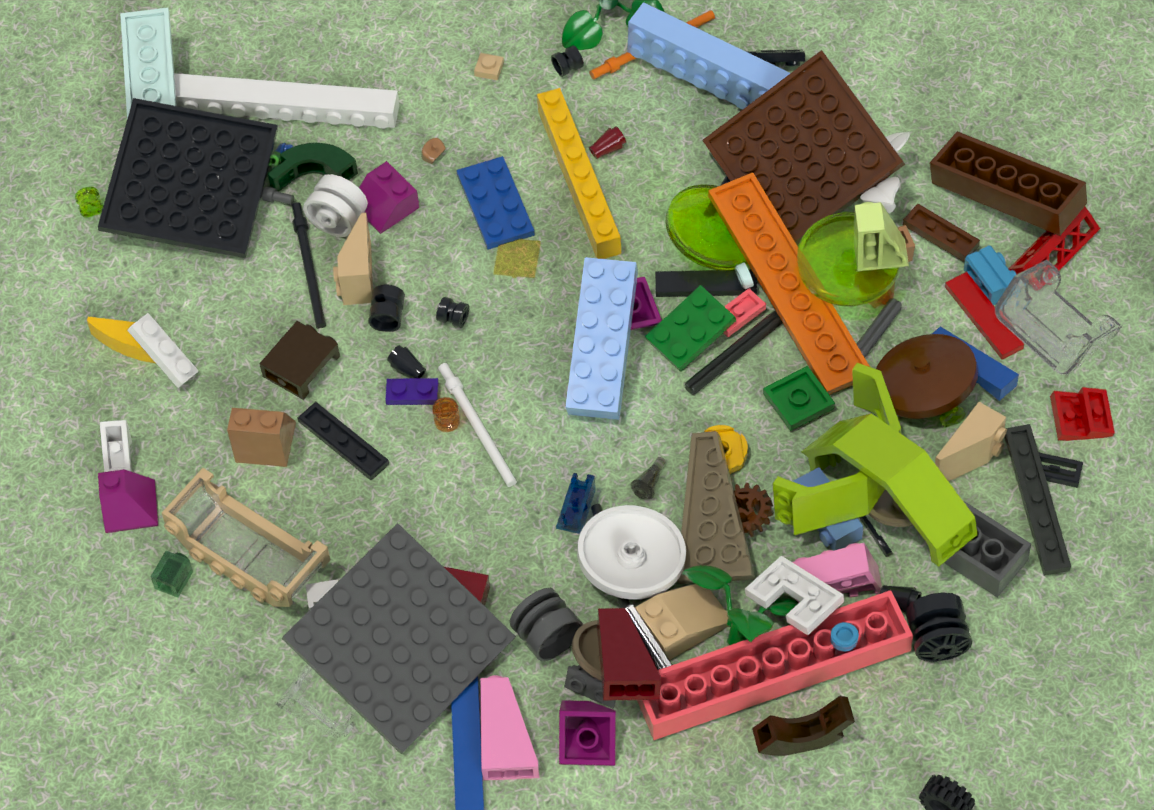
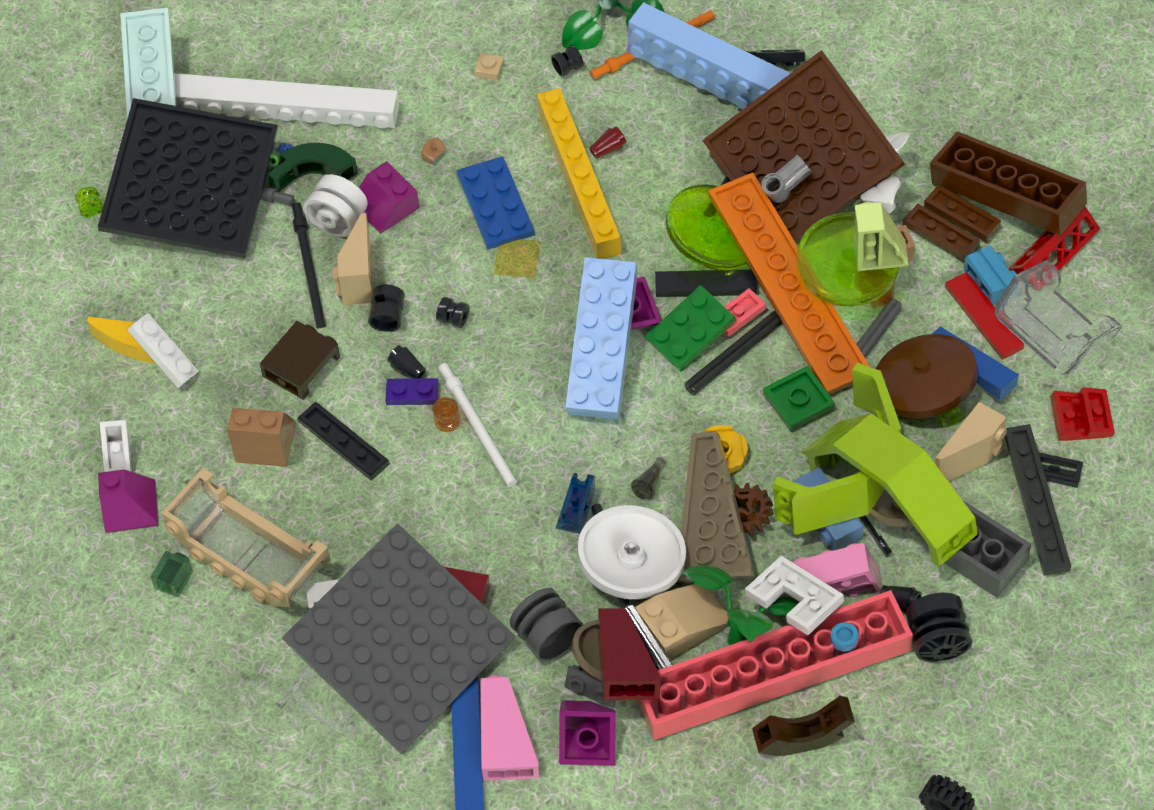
(744, 276): light aqua tile -> none
(787, 177): none -> light grey piece
(962, 213): none -> reddish brown plate

